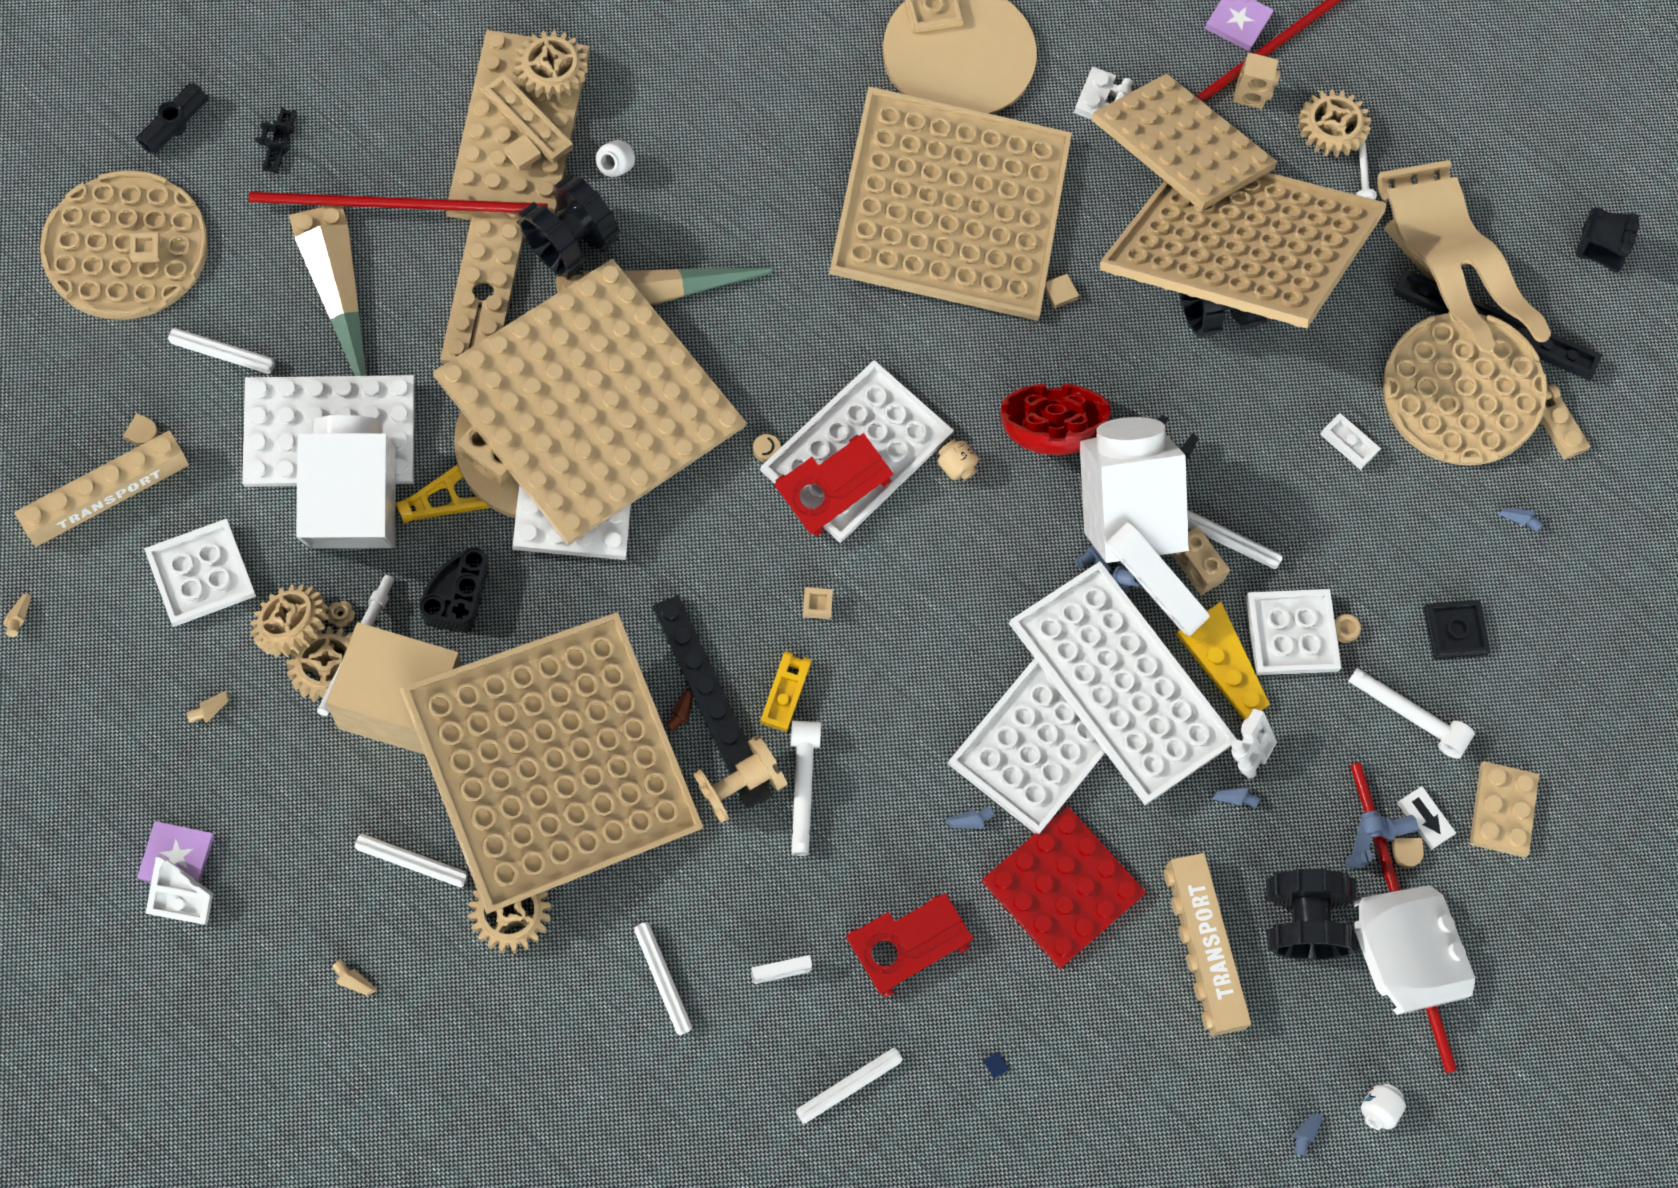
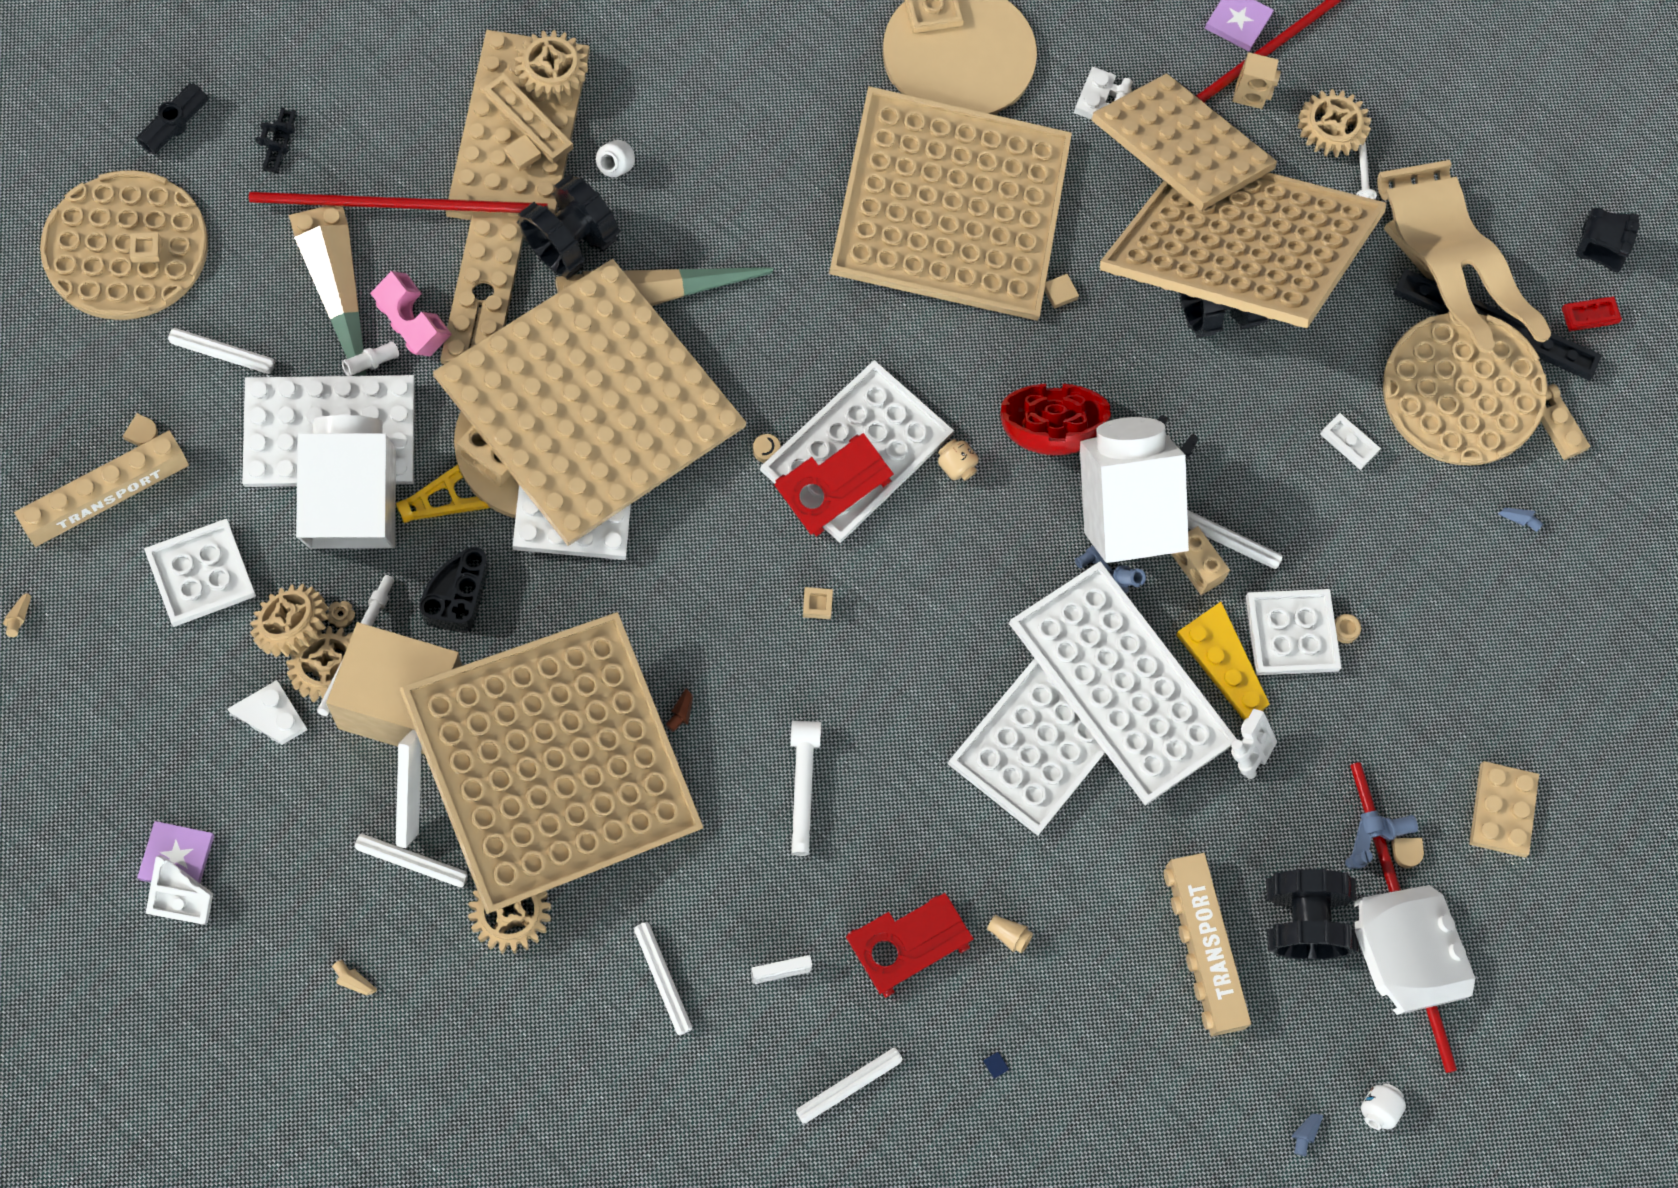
(208, 708): tan bar -> none
(270, 713): none -> white wing
(370, 358): none -> white pin
(396, 299): none -> bright pink arch
(408, 789): none -> white tile
(707, 692): black plate -> none
(749, 773): tan piece -> none
(785, 692): yellow plate -> none
(970, 819): sand blue bar -> none
(1012, 934): none -> tan cone
(1063, 887): red plate -> none
(1157, 579): white beam -> none
(1237, 796): sand blue bar -> none
(1431, 822): white tile -> none
(1453, 737): white piece -> none
(1457, 629): black tile -> none
(1591, 313): none -> red plate

